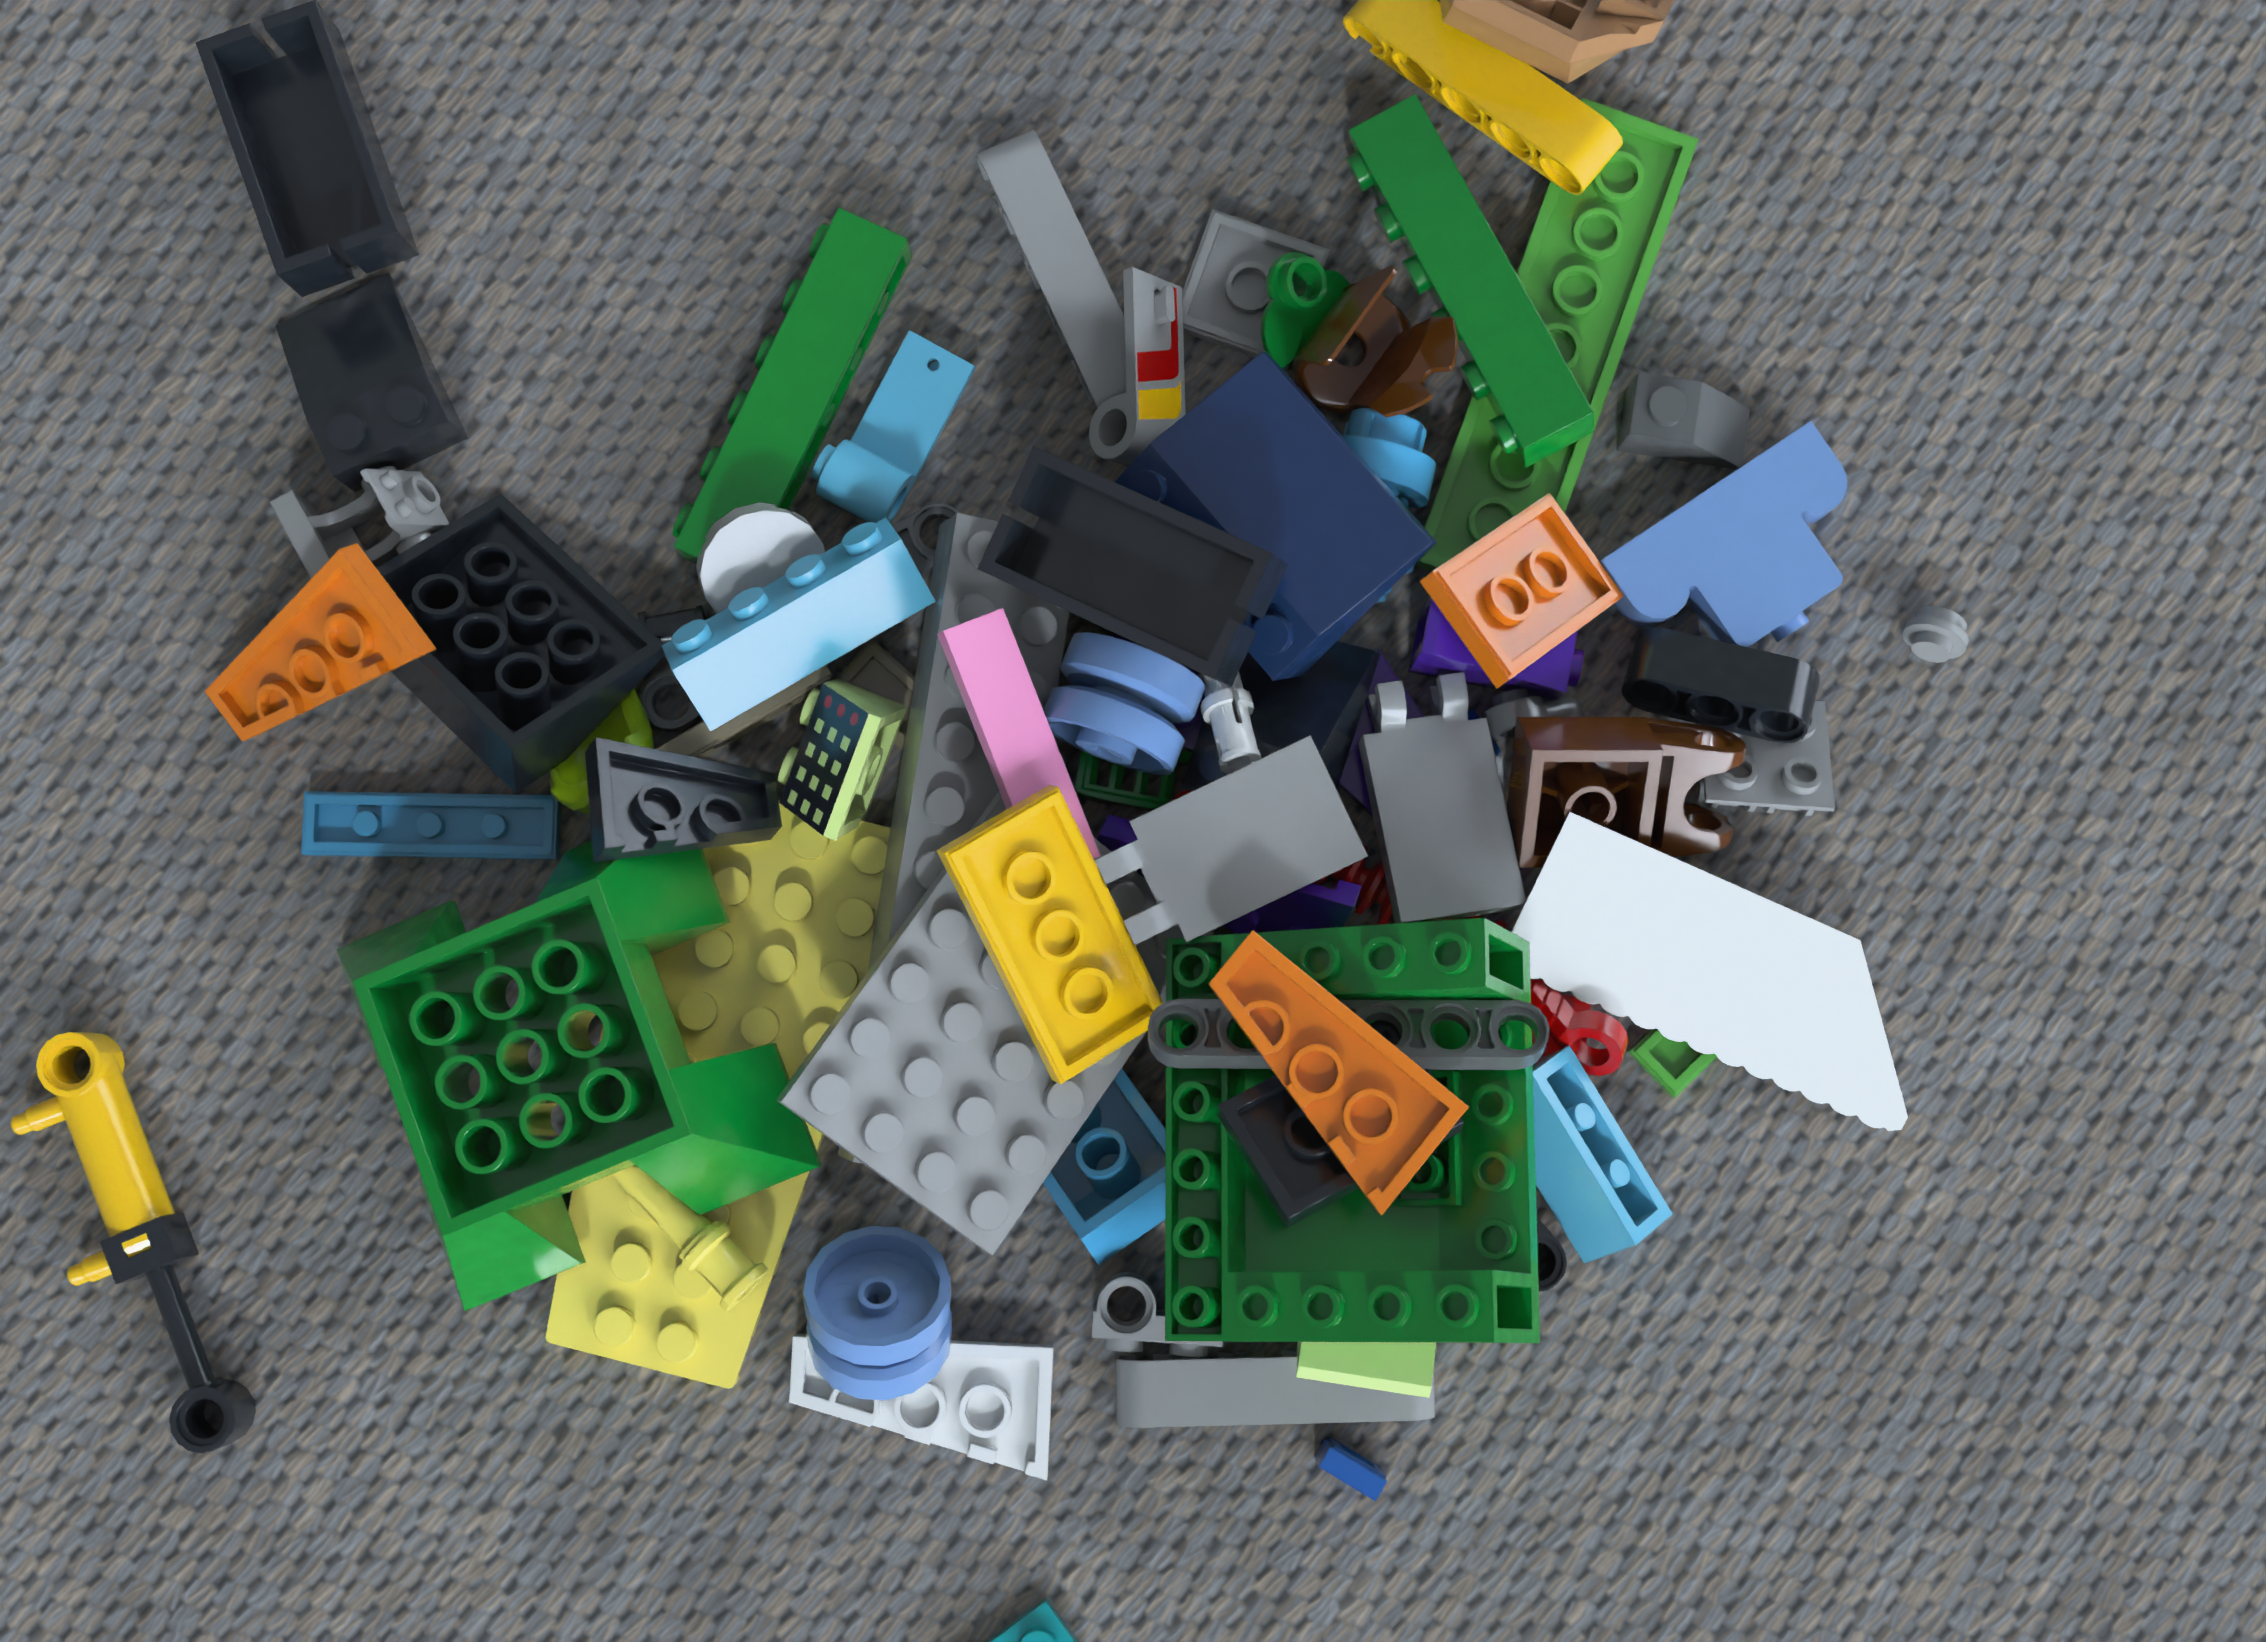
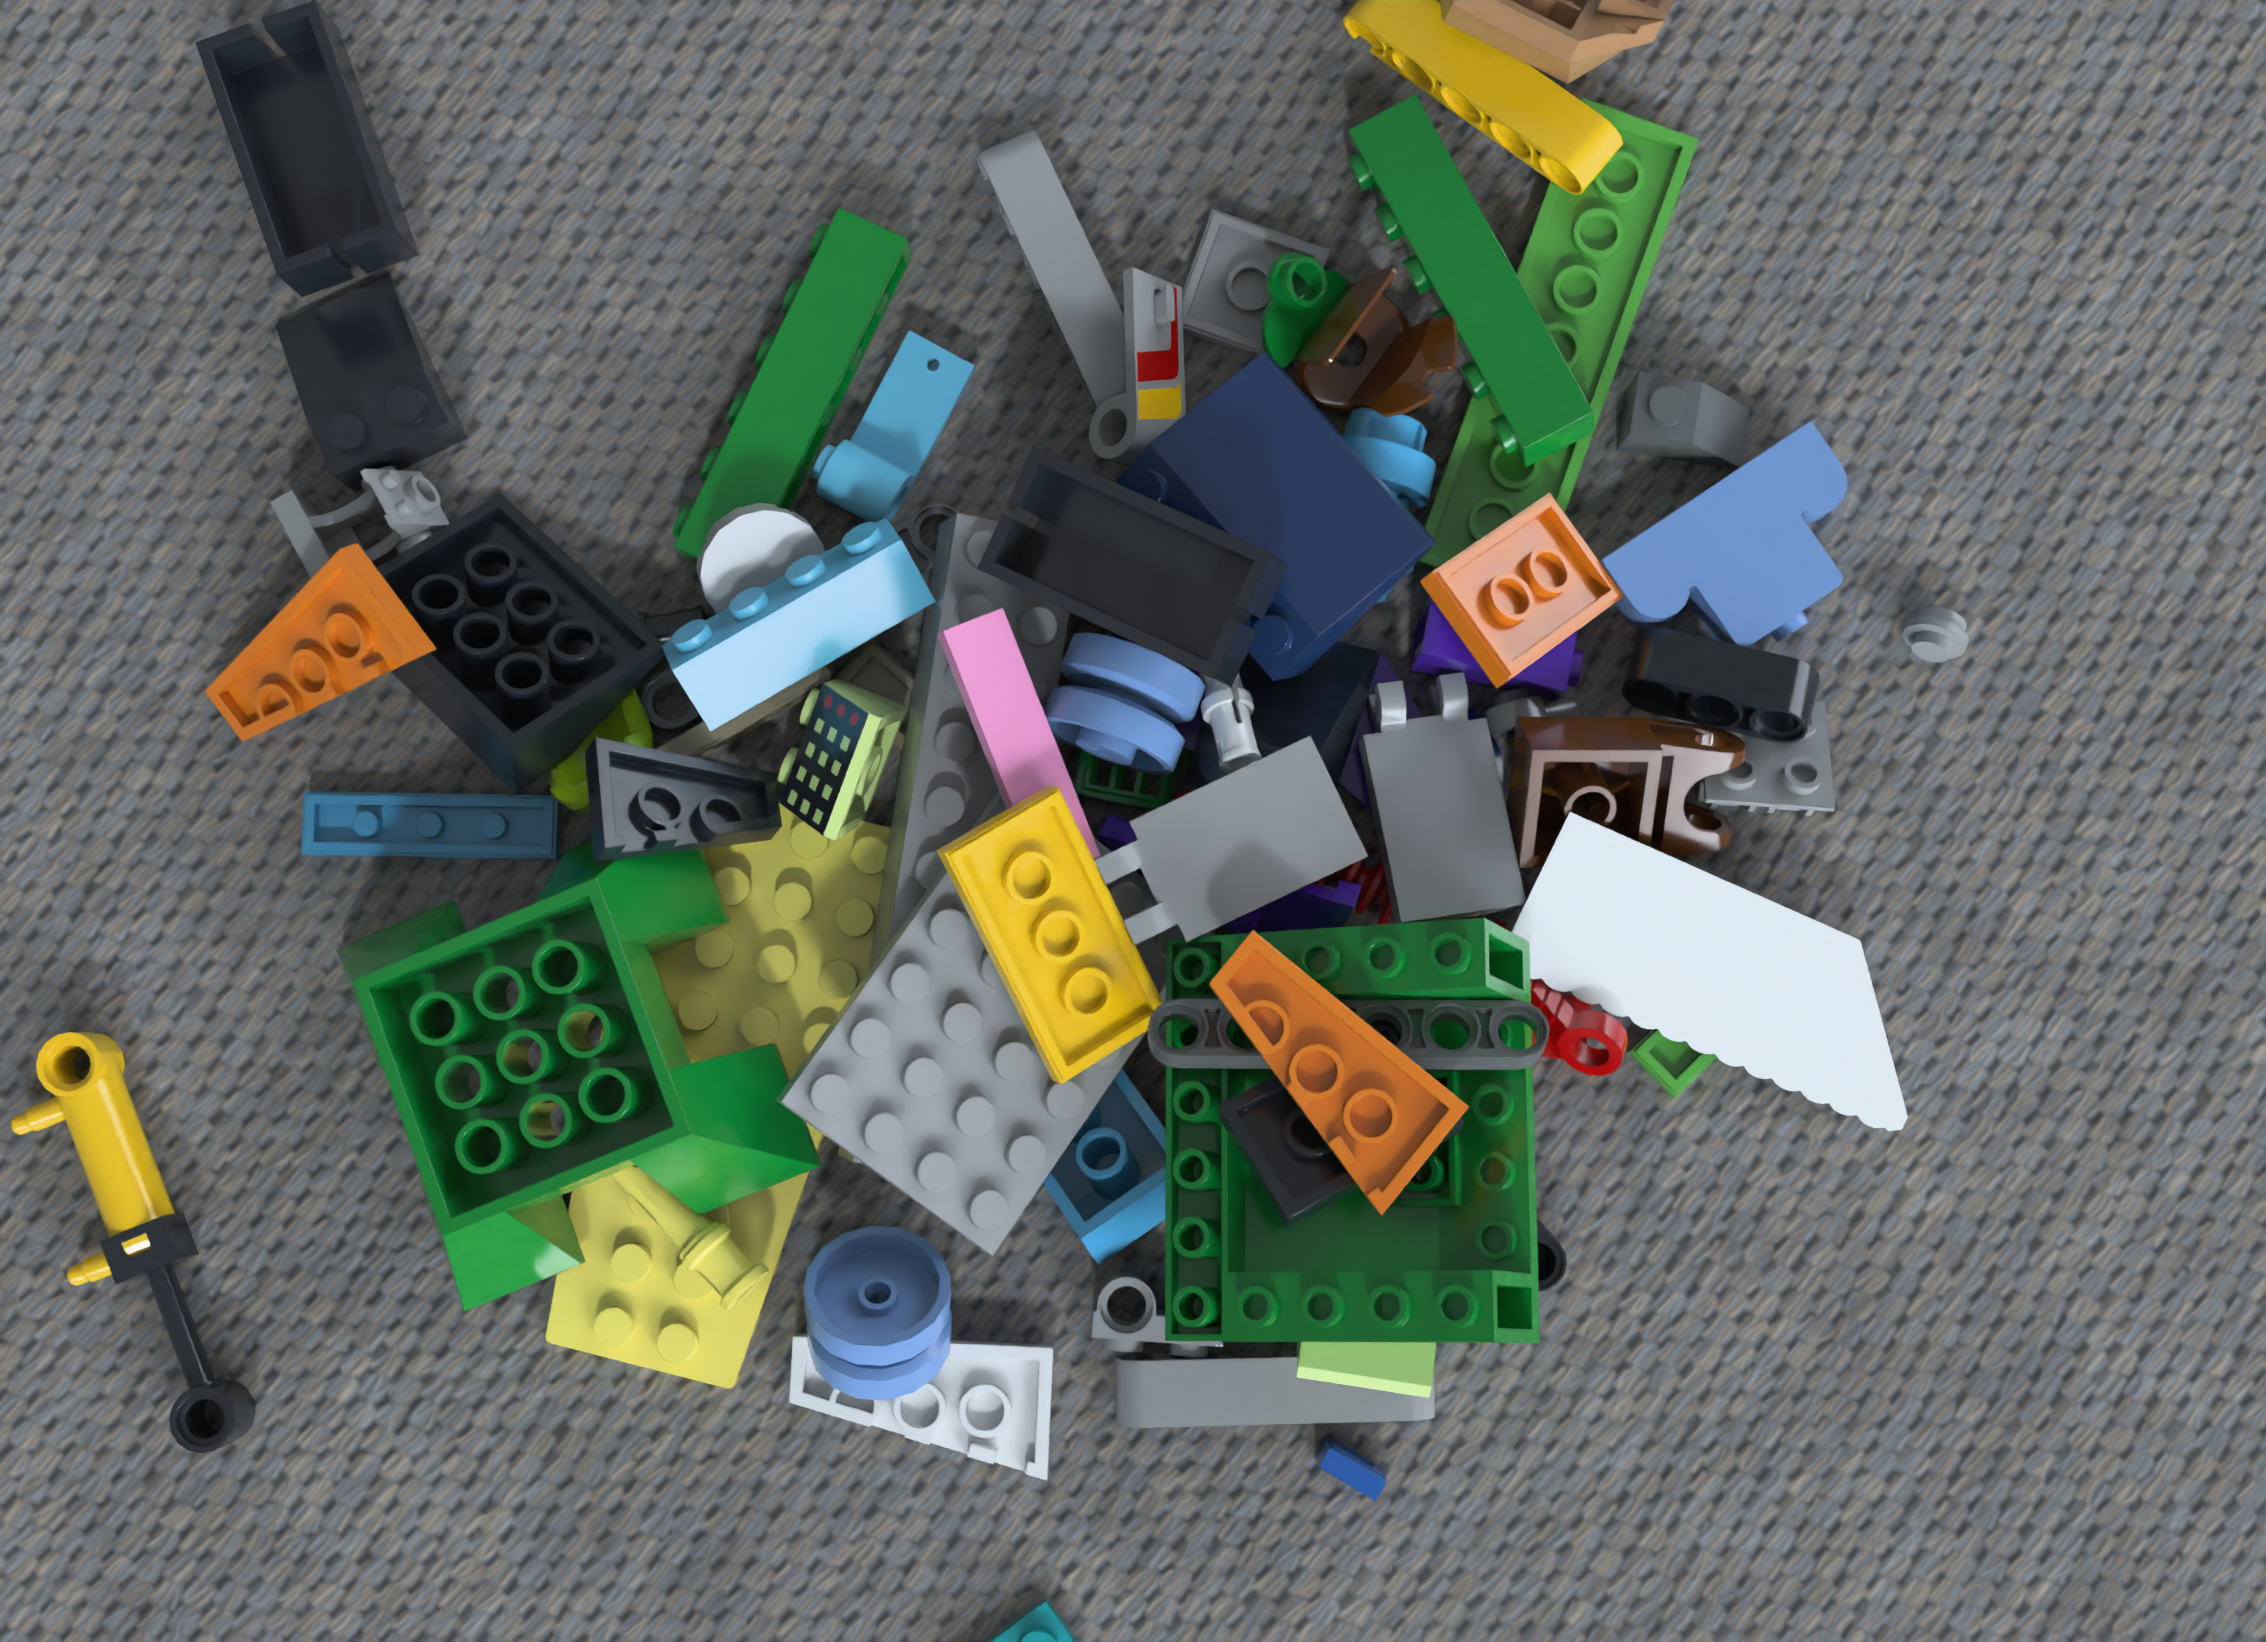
(1588, 1164): medium azure brick -> none

